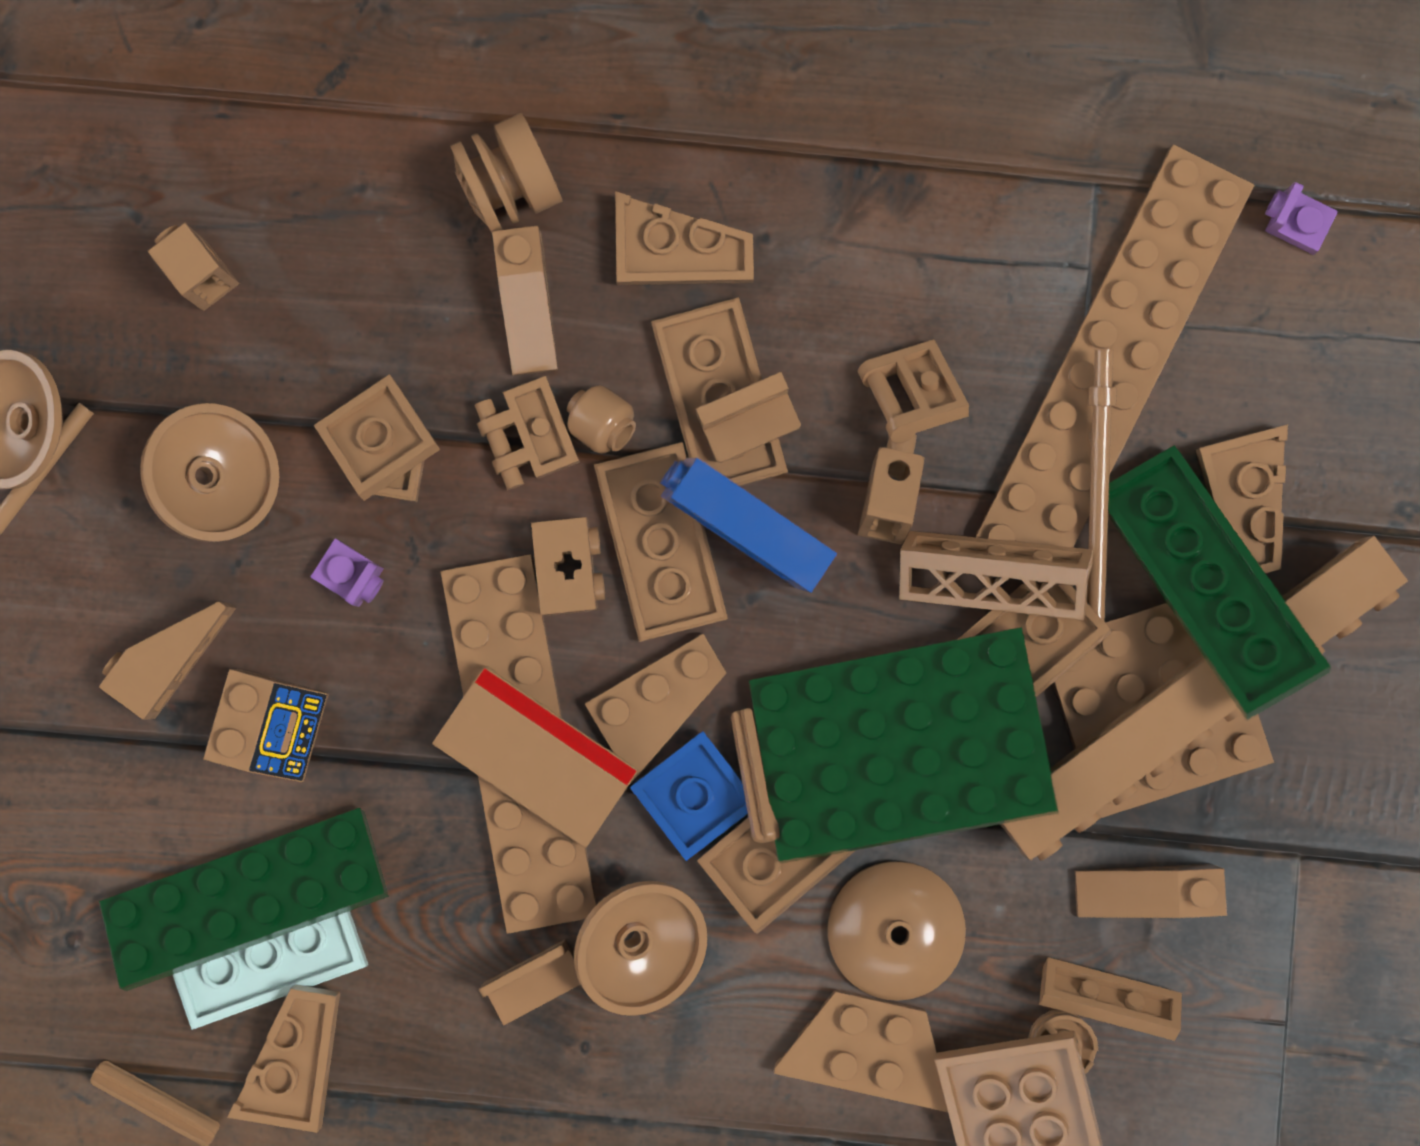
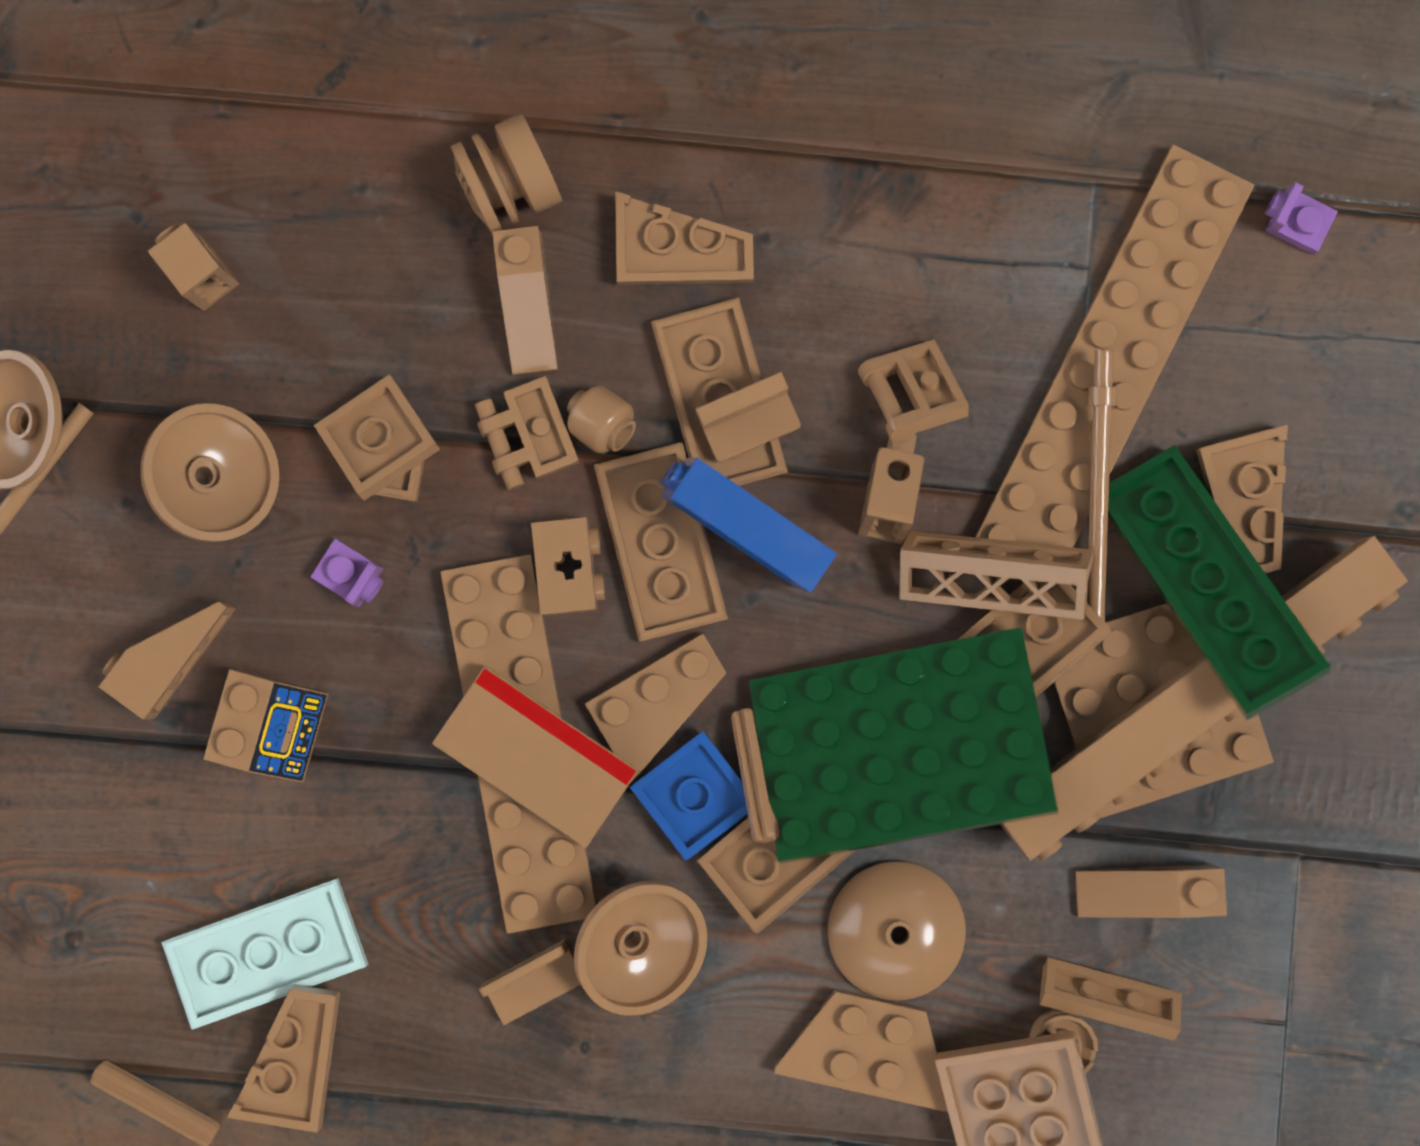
(242, 899): dark green plate -> none

